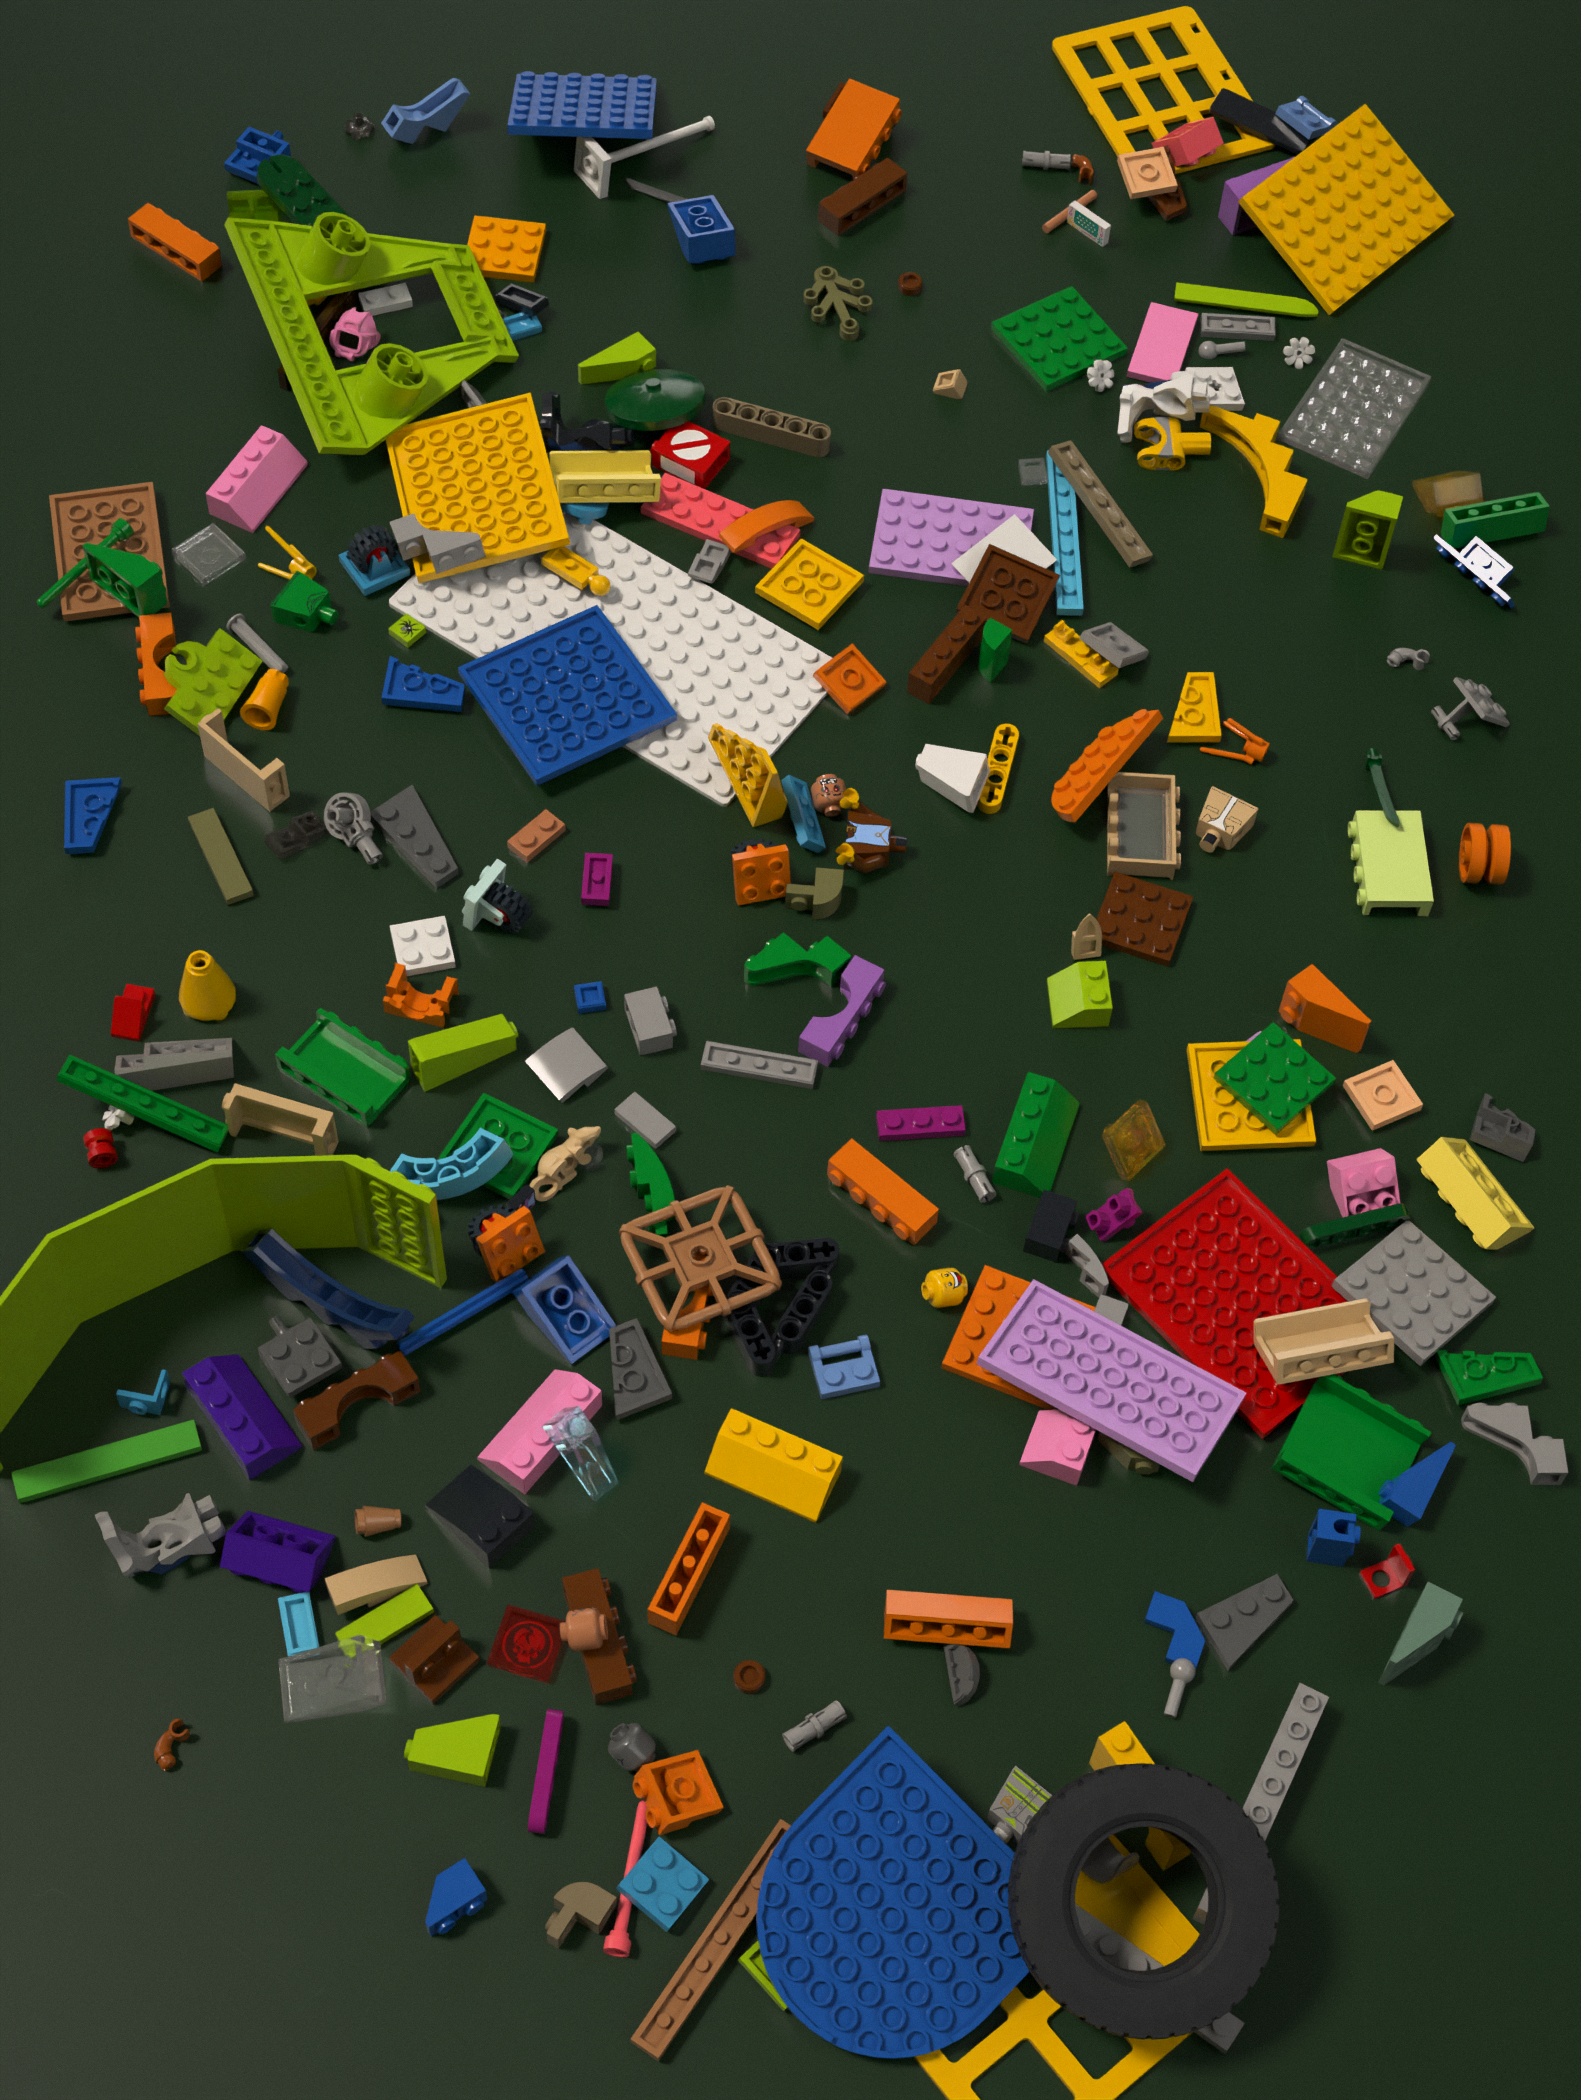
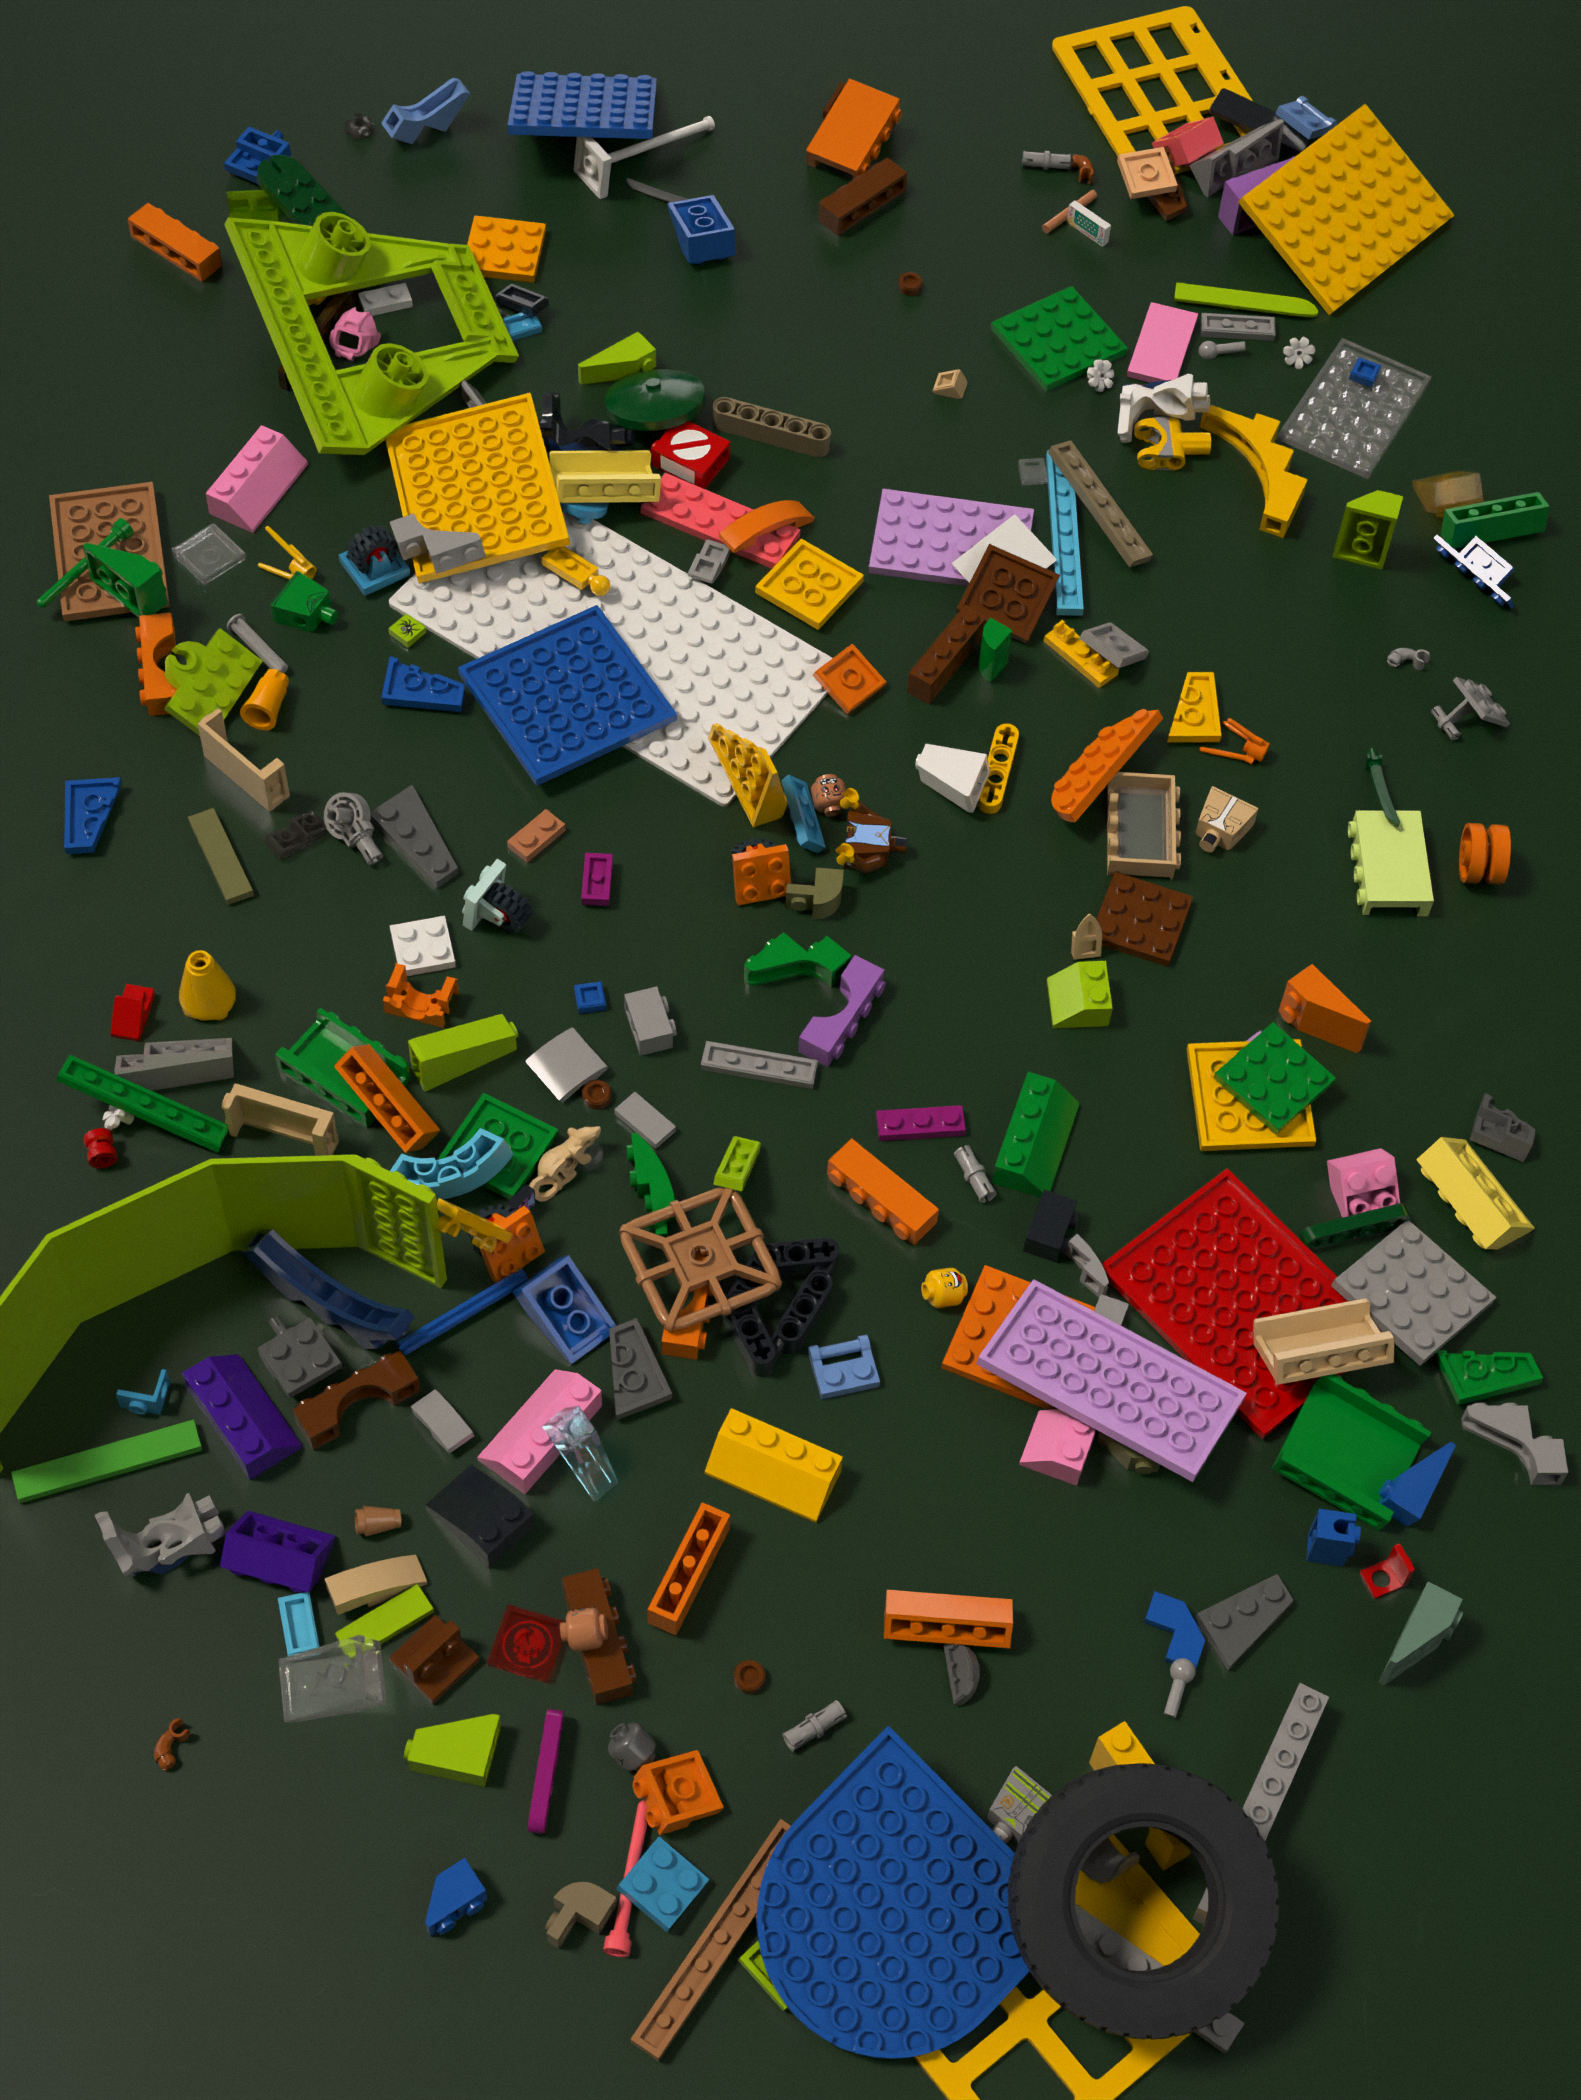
(387, 1098): none -> orange brick
(442, 1421): none -> light grey slope
(483, 1230): none -> yellow plate
(596, 1094): none -> reddish brown tile
(737, 1163): none -> lime tile
(828, 279): olive plant -> none
(1114, 1215): magenta hips -> none
(1133, 1140): clear yellow plate -> none
(1222, 378): white plate -> none
(1239, 157): none -> light grey slope
(1365, 372): none -> blue tile
(1382, 1095): light nougat plate -> none

